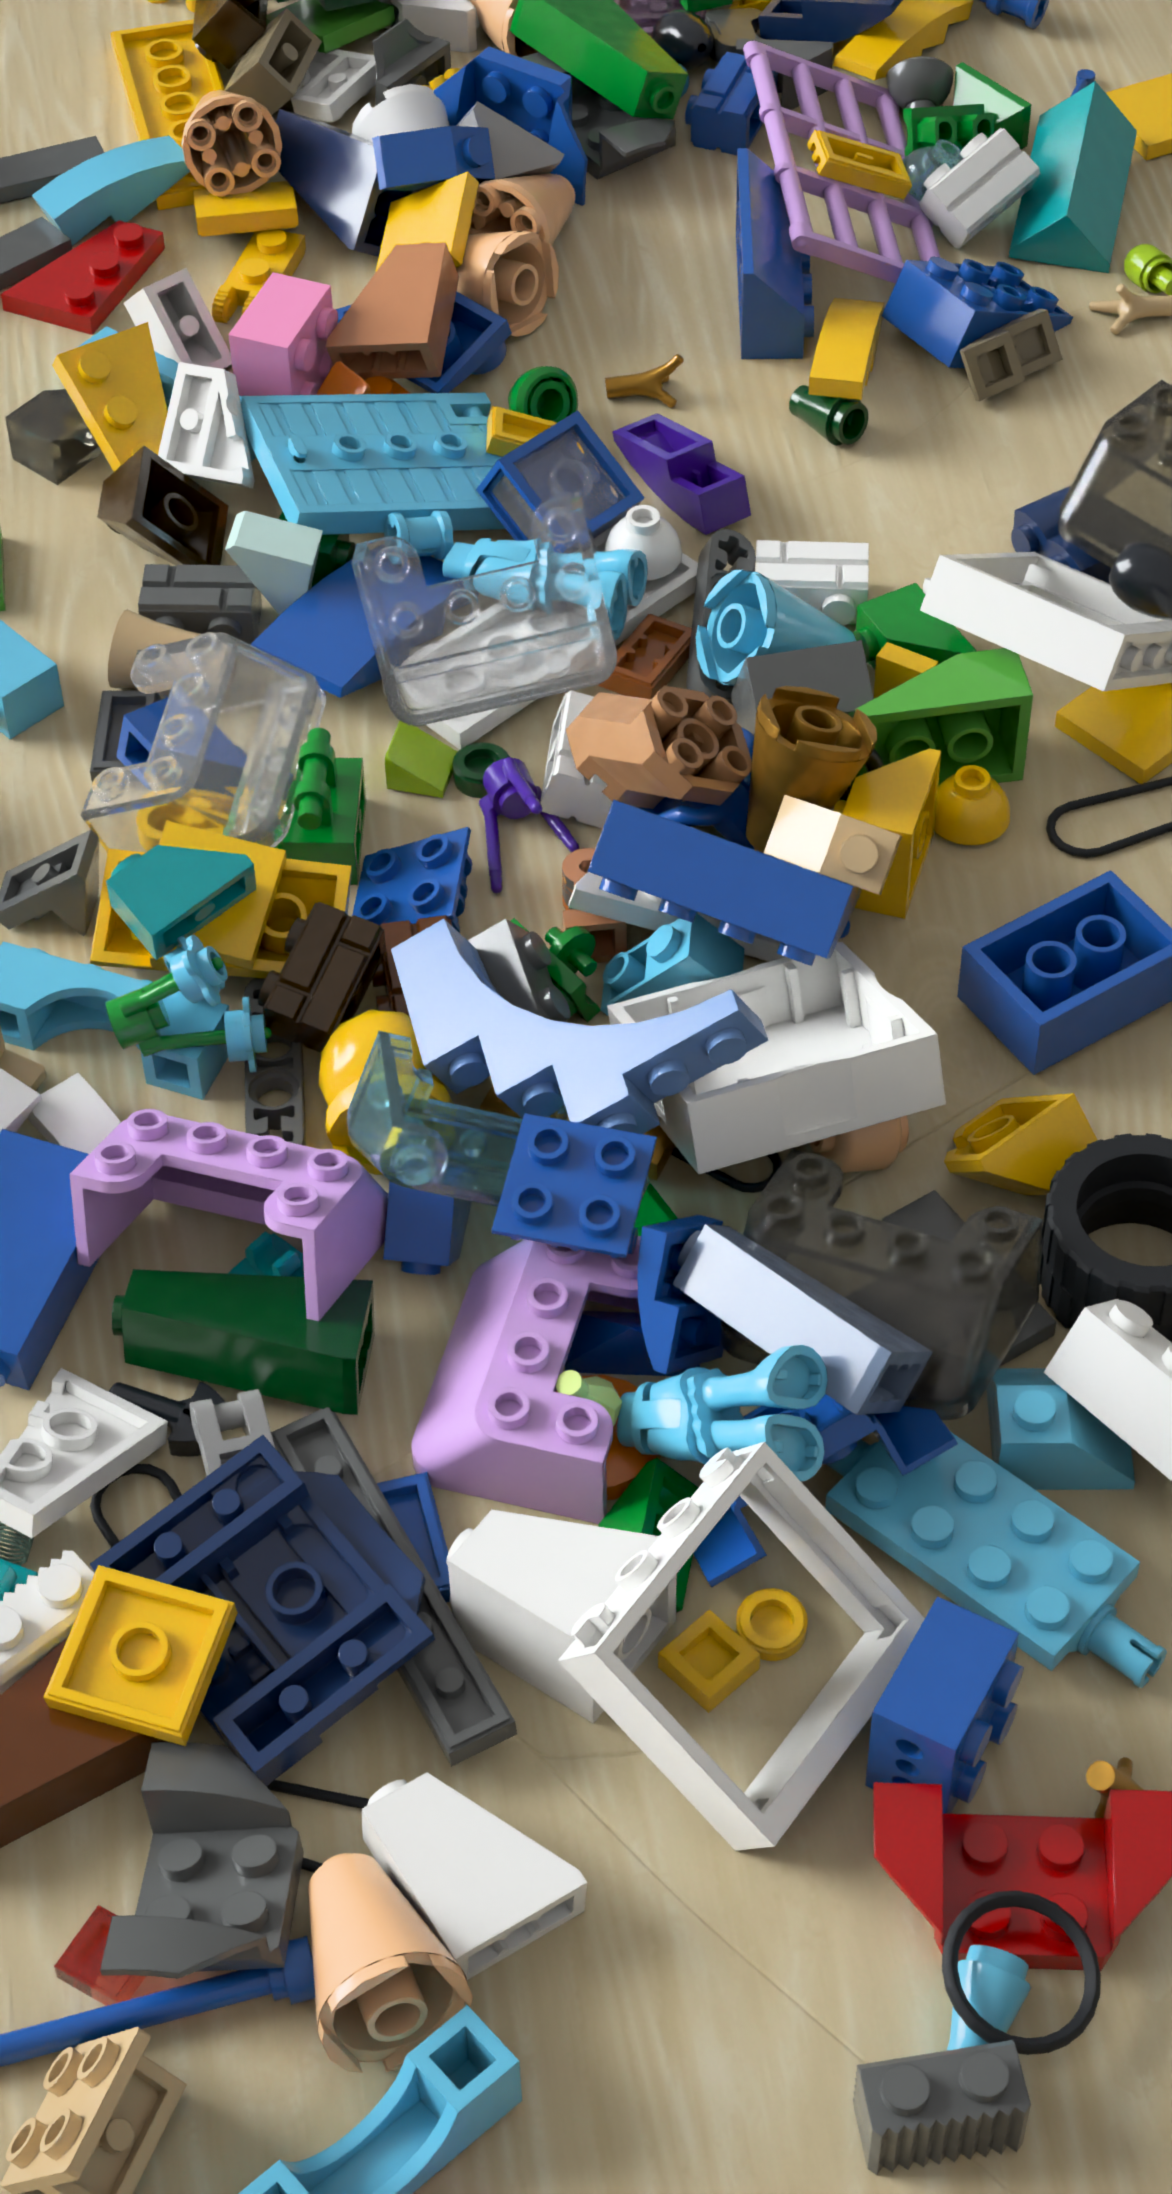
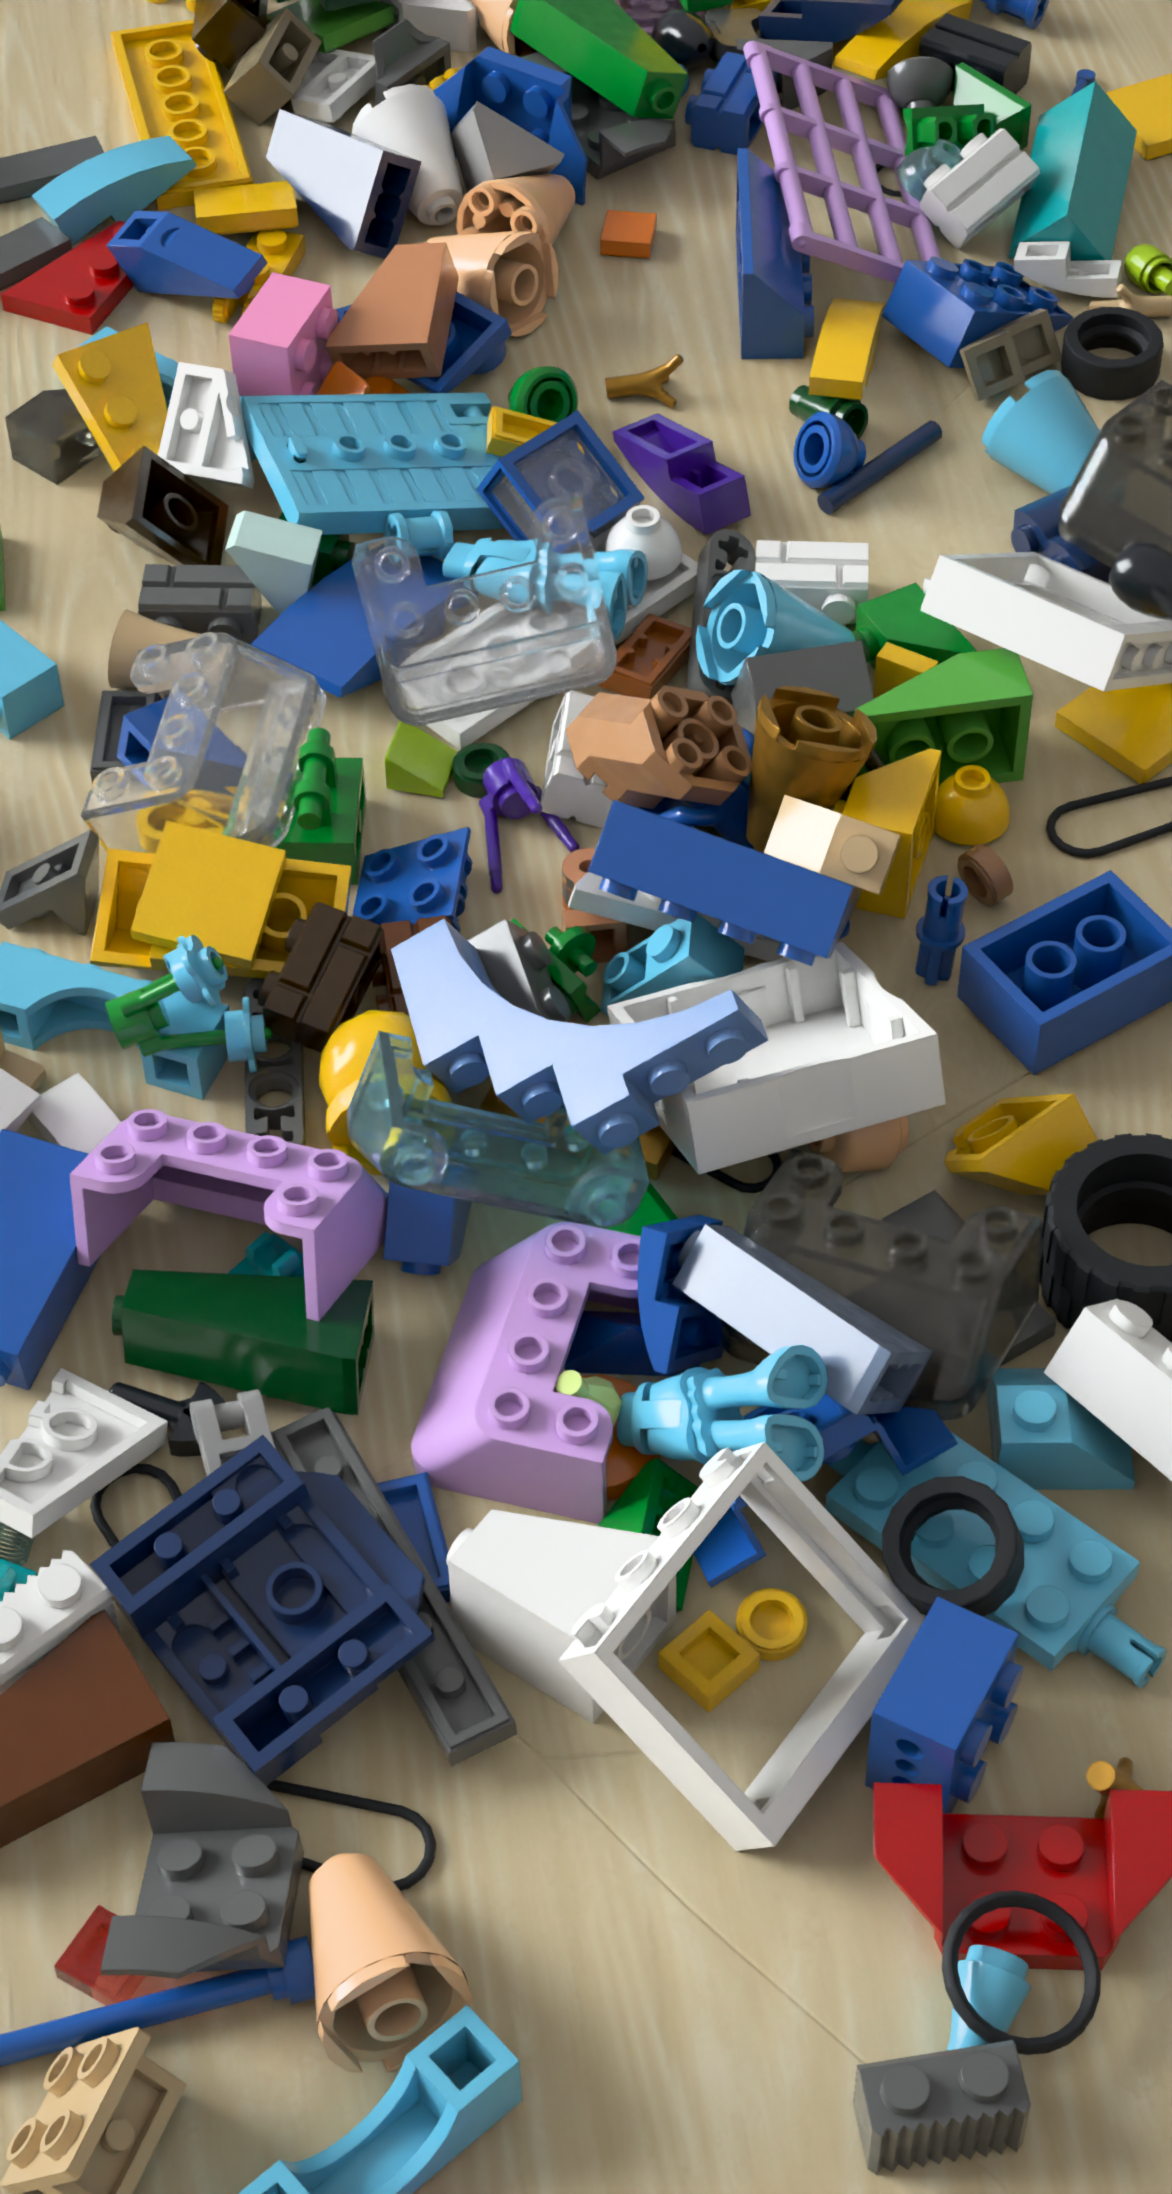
(141, 1655): yellow tile -> none
(177, 892): teal slope -> none
(179, 321): white slope -> none
(181, 258): none -> blue slope
(231, 143): light nougat cone -> none
(431, 156): blue slope -> none
(433, 216): yellow tile -> none
(468, 1871): white slope -> none
(575, 1186): blue hinge -> none
(628, 234): none -> orange tile
(827, 450): none -> blue brick
(859, 164): yellow tile -> none
(879, 467): none -> dark blue bar
(932, 1499): none -> black tyre
(940, 930): none -> blue axle
(980, 47): none -> black brick
(985, 875): none -> medium nougat tile
(1042, 433): none -> medium azure cone
(1052, 267): none -> white slope
(1112, 329): none -> black tyre

